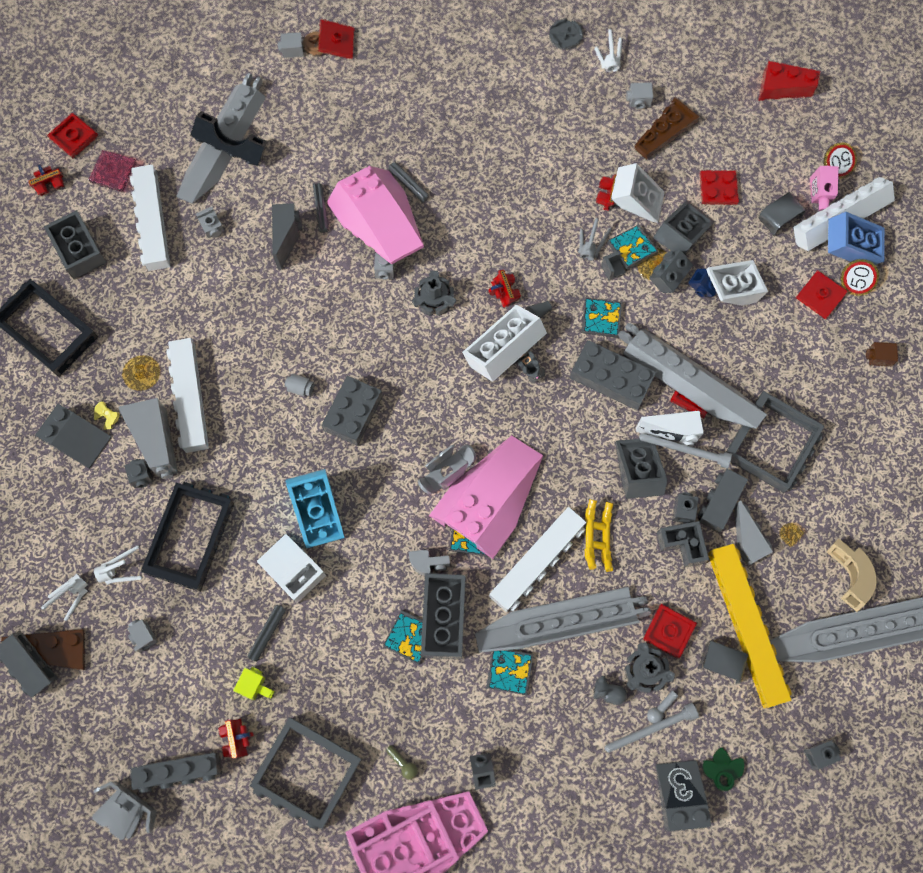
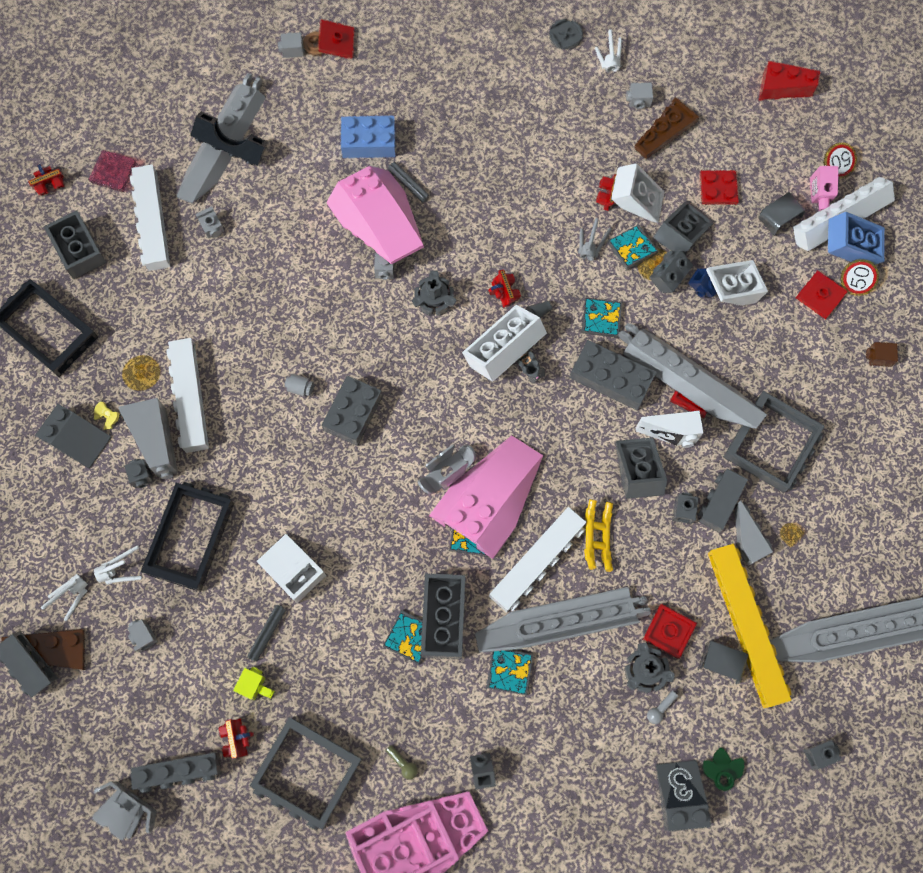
(72, 135): red plate -> none
(285, 231): dark grey slope -> none
(315, 508): medium azure brick -> none
(320, 207): dark grey axle -> none
(367, 136): none -> medium blue brick
(422, 562): light grey brick -> none
(610, 693): dark grey animal -> none
(612, 266): dark grey panel -> none
(687, 713): light grey piece -> none
(688, 539): dark grey brick -> none
(722, 458): light grey piece -> none
(860, 571): tan arch -> none

